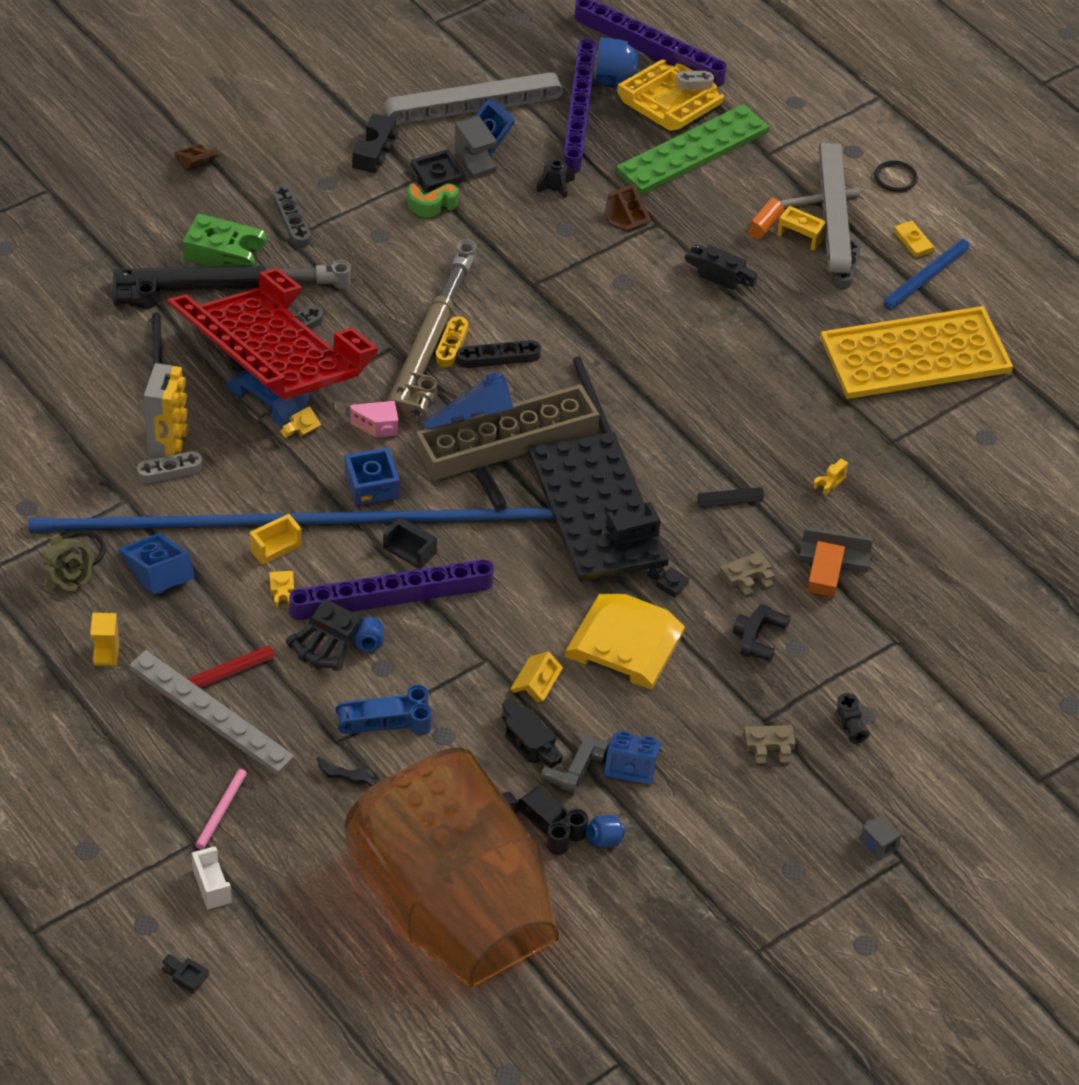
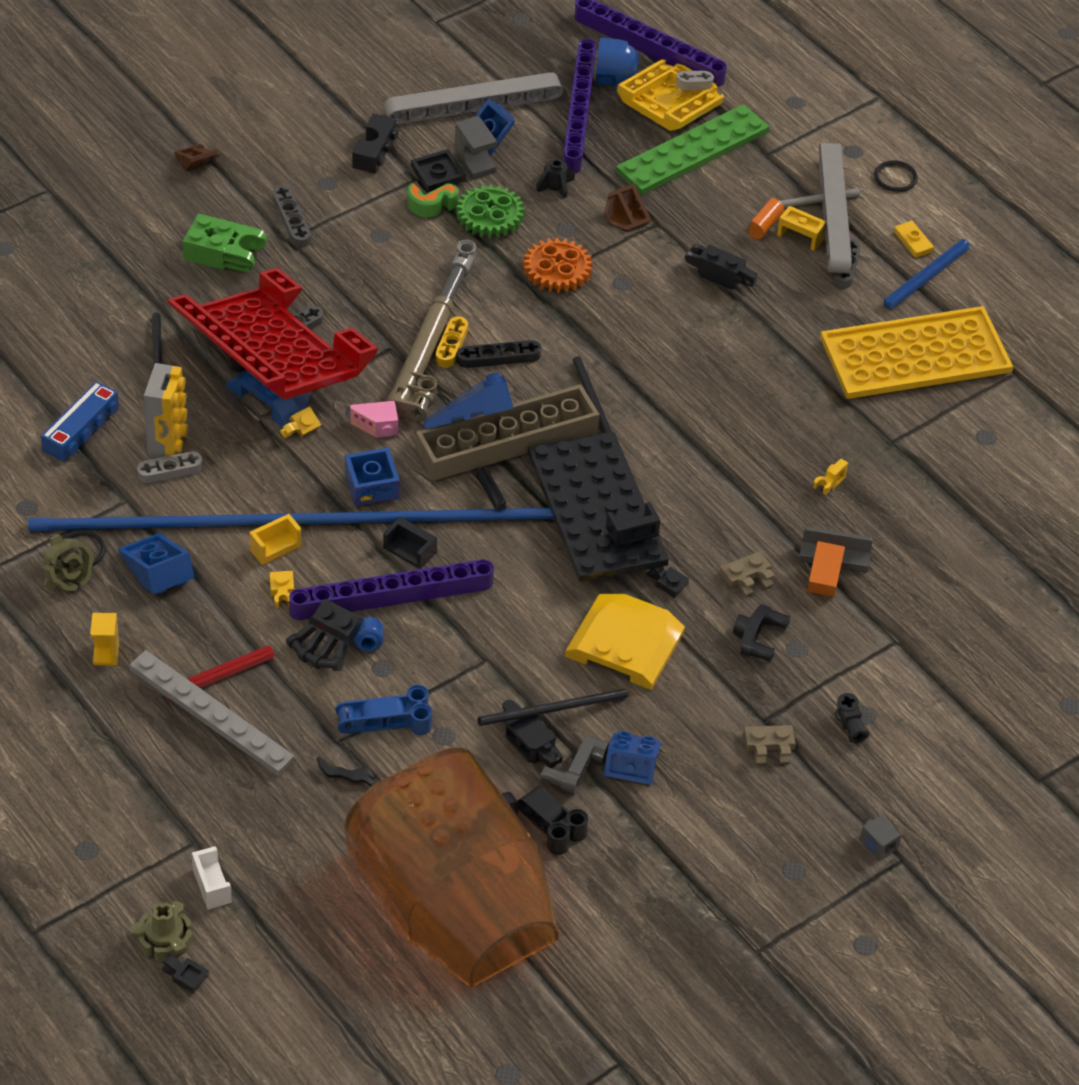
(80, 421): none -> blue brick
(142, 284): black piece -> none
(164, 930): none -> olive piece
(220, 809): bright pink bar -> none
(490, 211): none -> bright green gear
(538, 676): yellow panel -> none
(552, 707): none -> black piece
(557, 265): none -> orange gear
(605, 831): blue head -> none
(730, 496): black axle -> none

